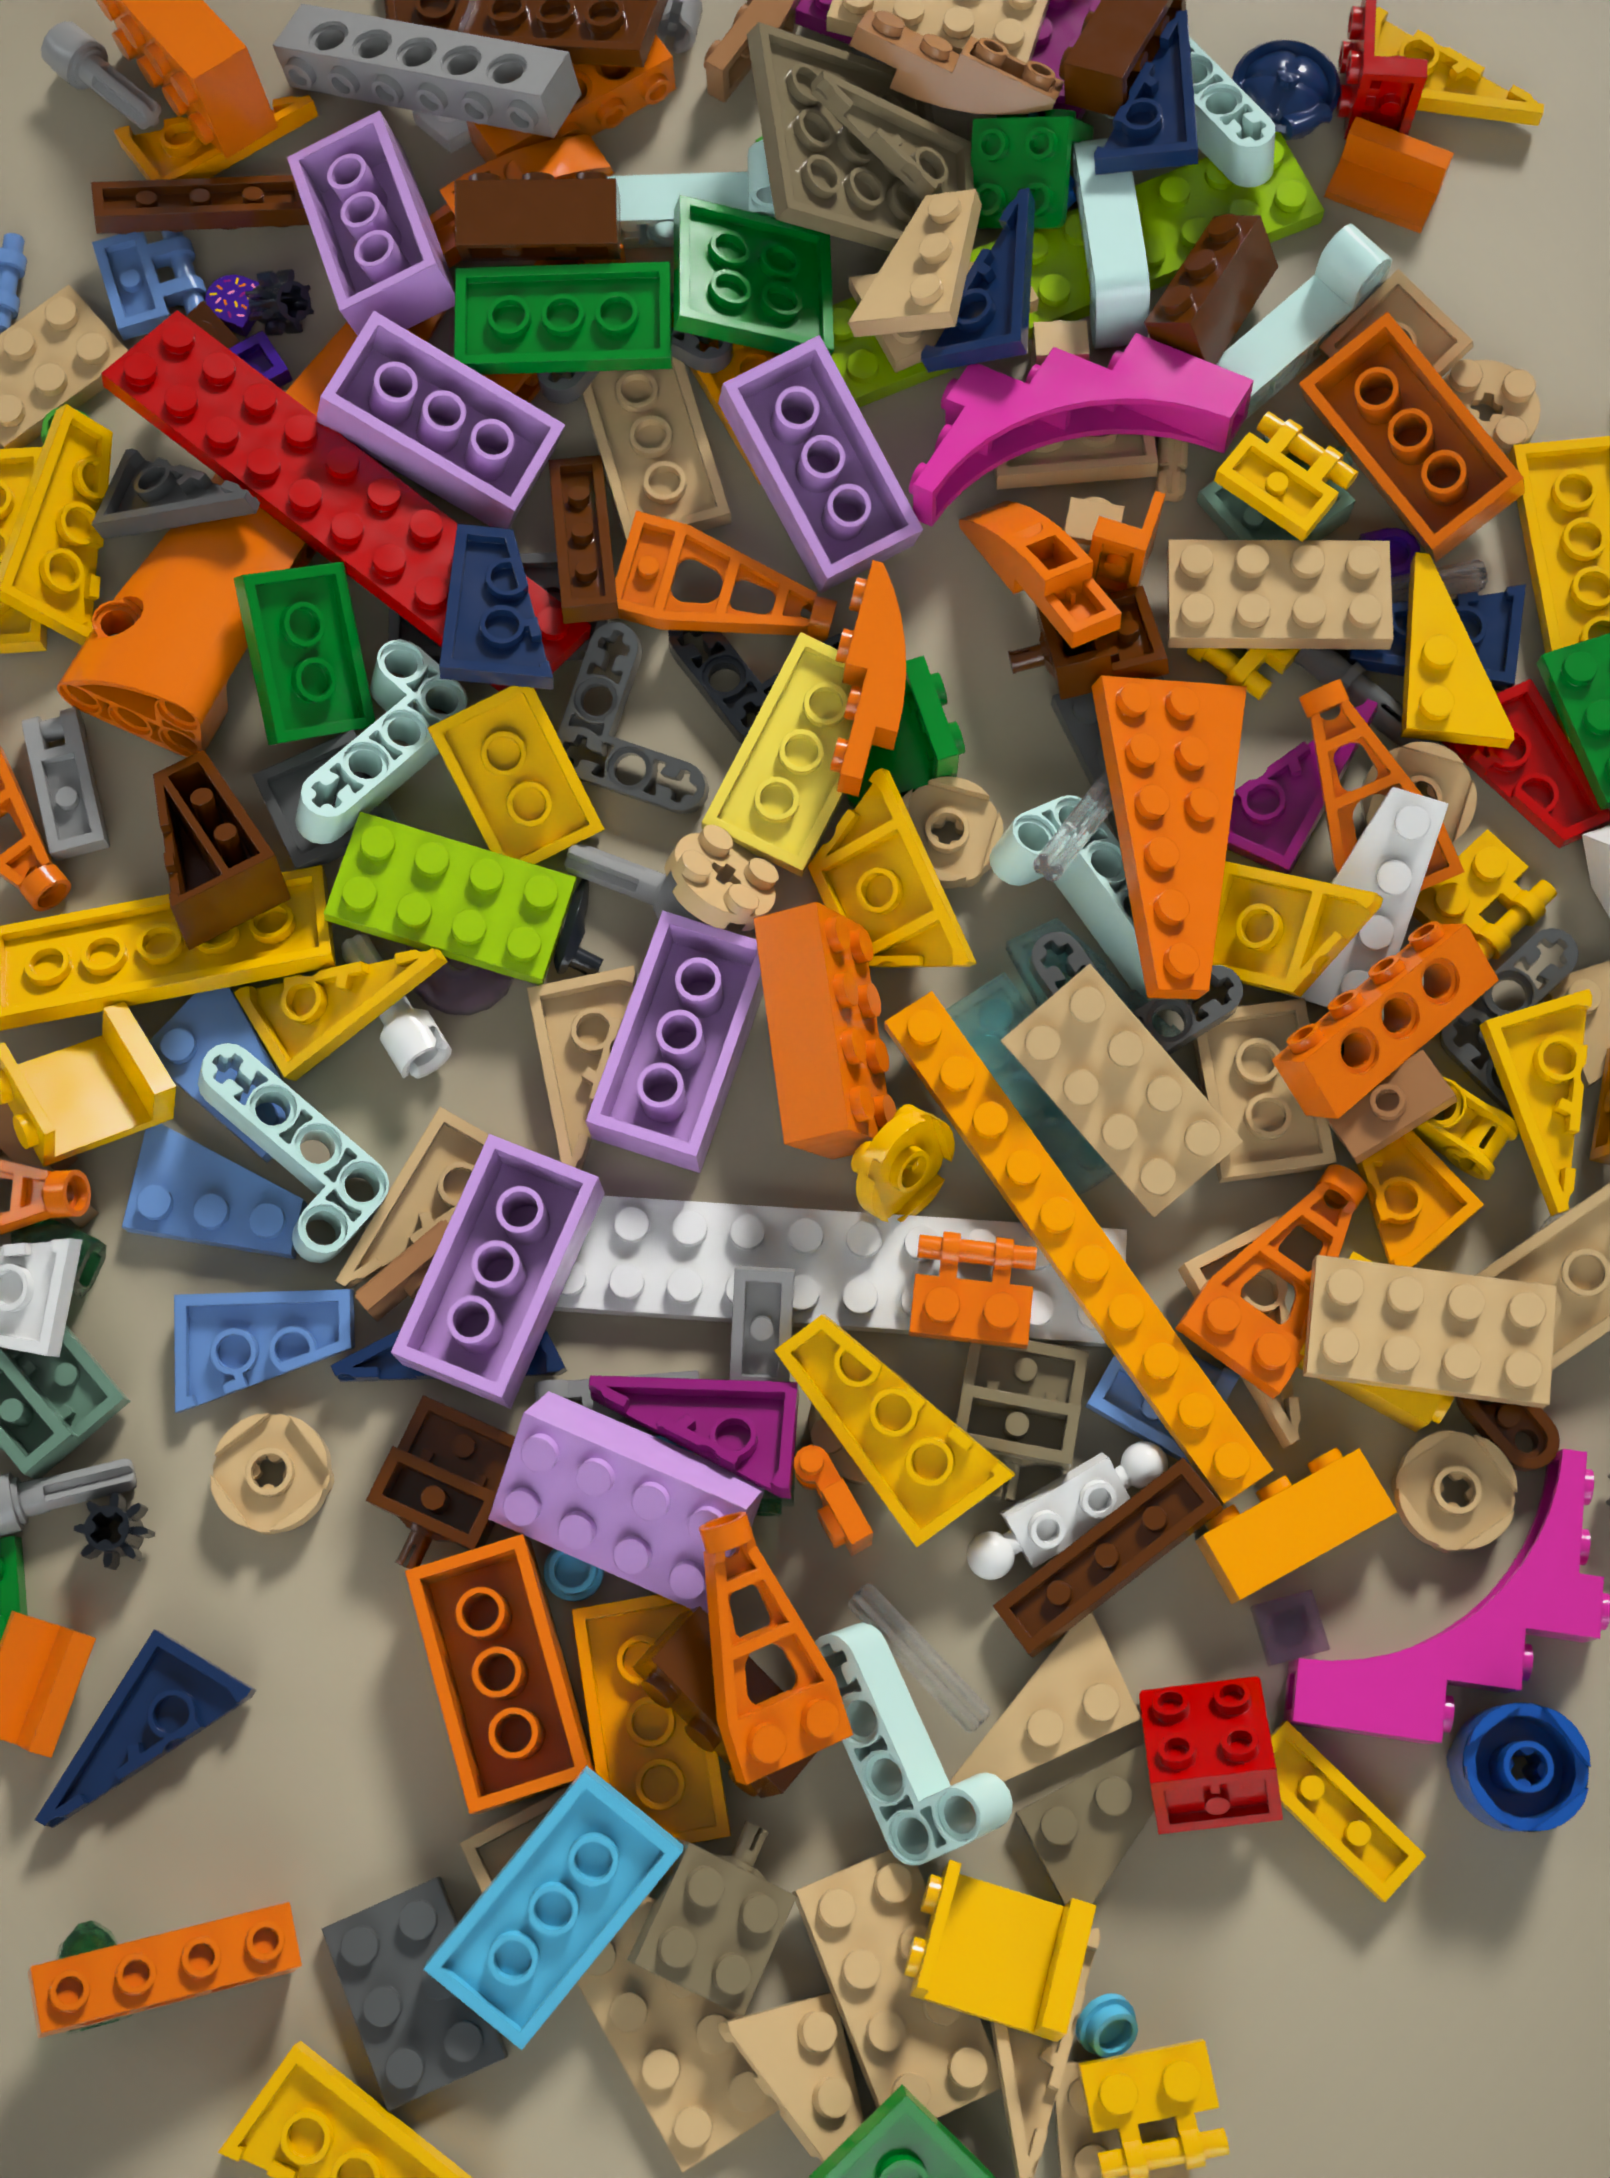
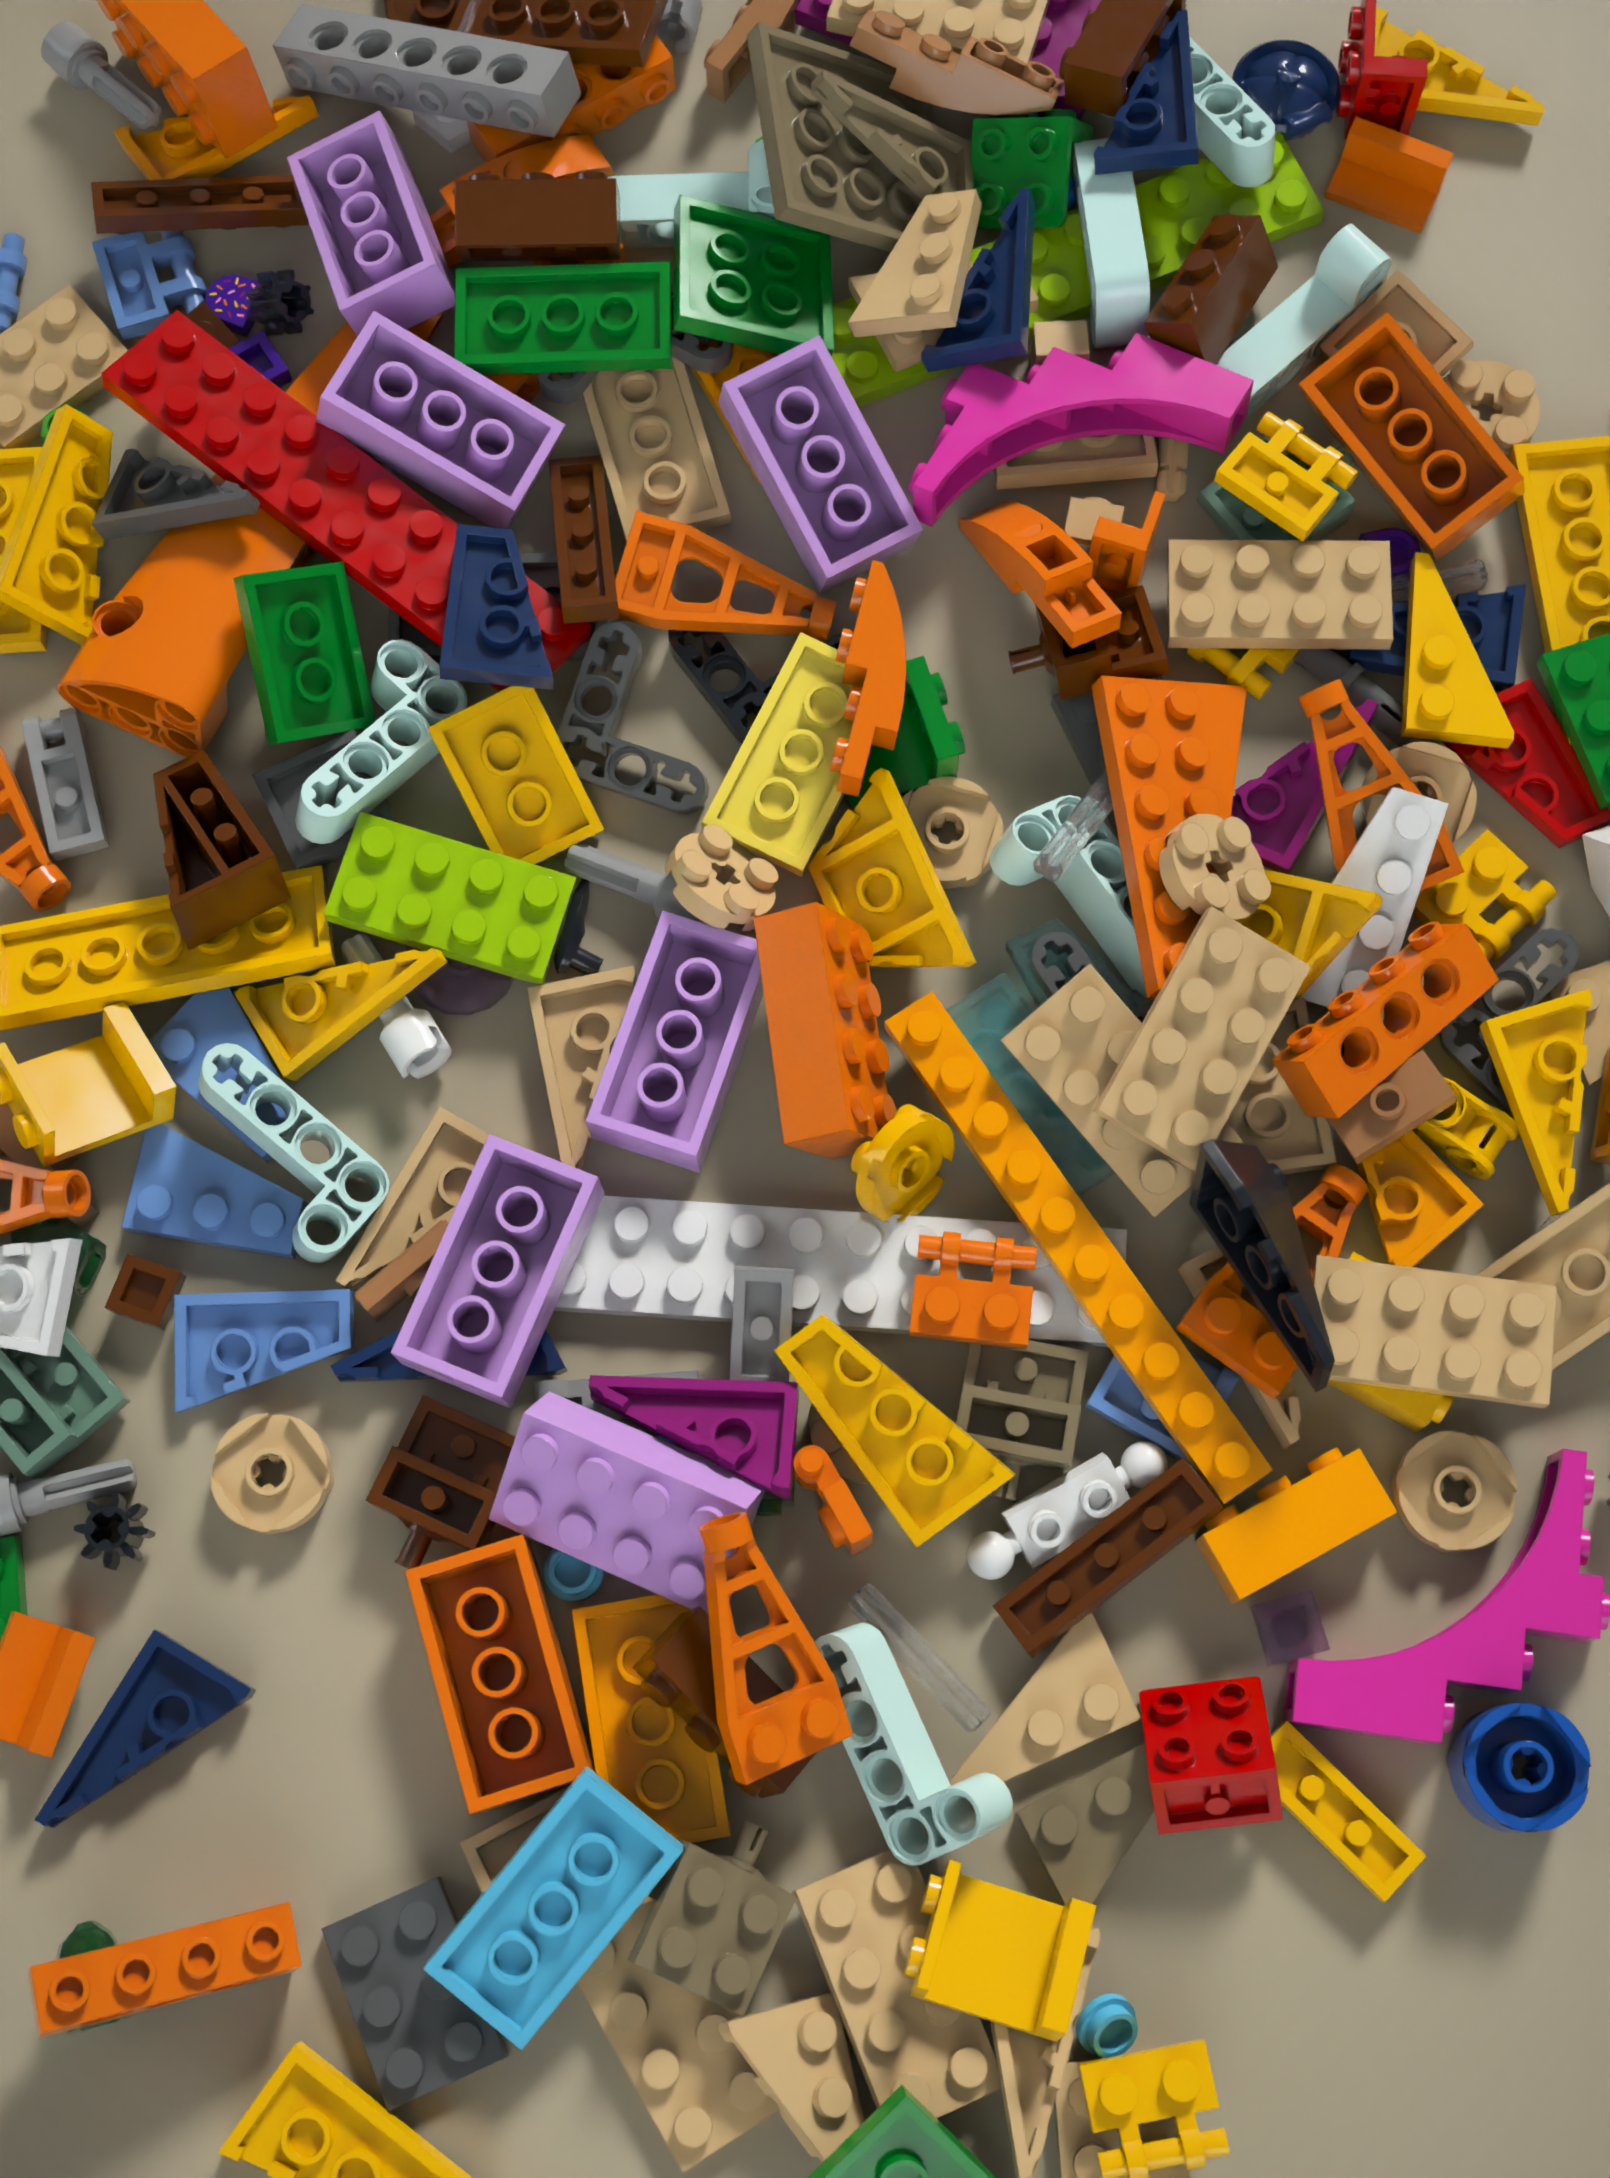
(145, 1291): none -> reddish brown plate
(1202, 1037): none -> tan plate
(1230, 850): none -> tan plate
(1255, 1227): none -> black wedge
(1502, 1422): reddish brown plate -> none

